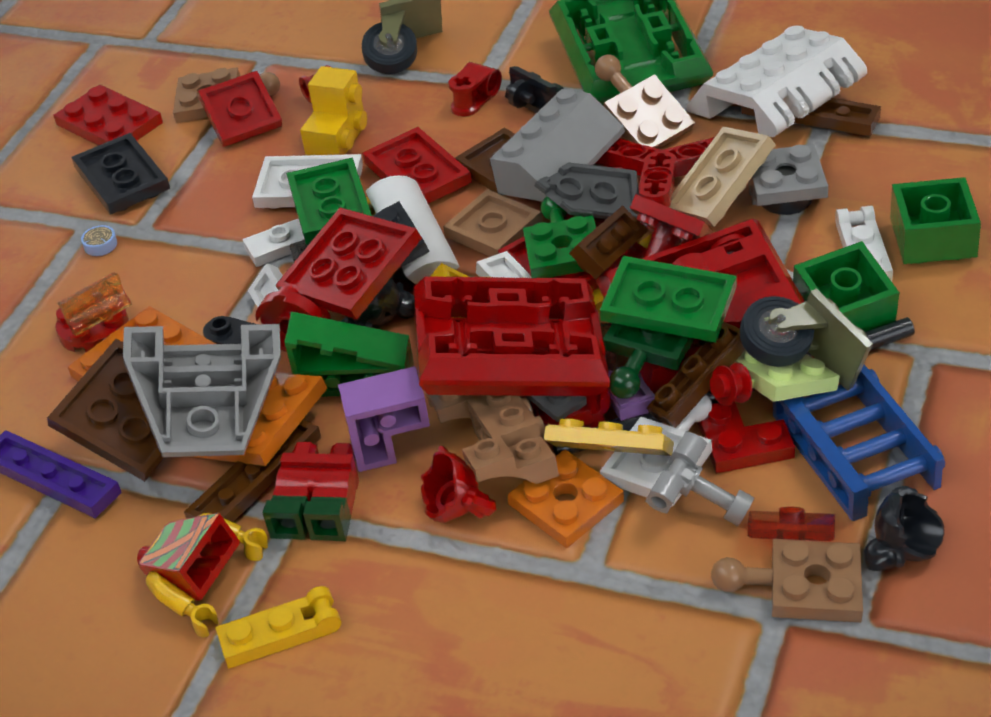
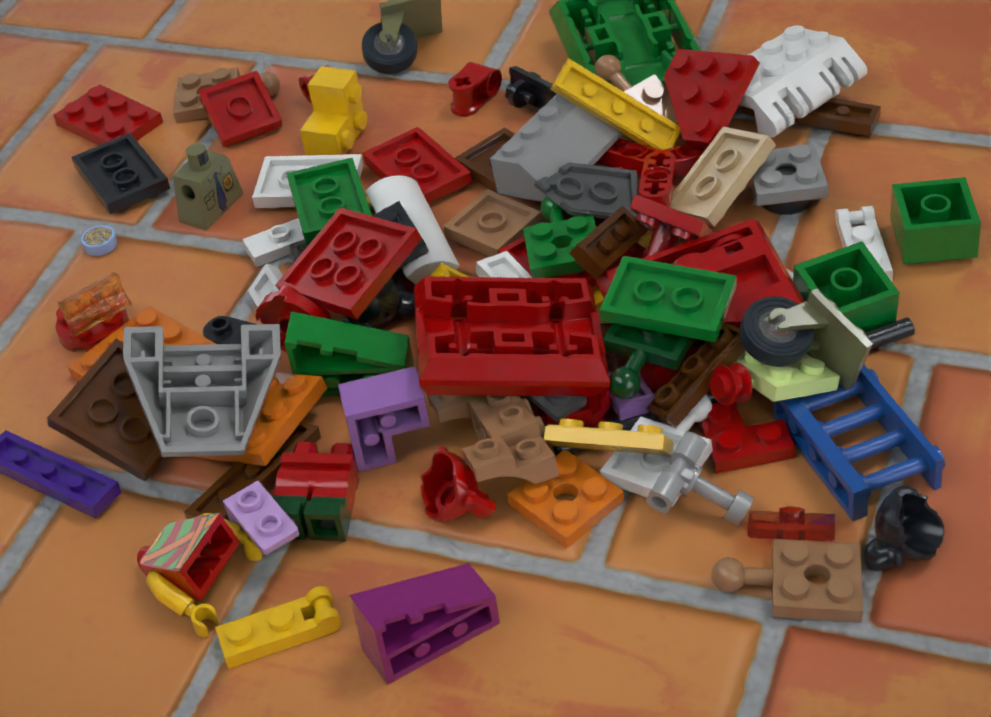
(205, 187): none -> olive torso
(260, 517): none -> lavender bracket
(422, 618): none -> magenta wedge
(615, 107): none -> yellow tile
(707, 91): none -> red plate

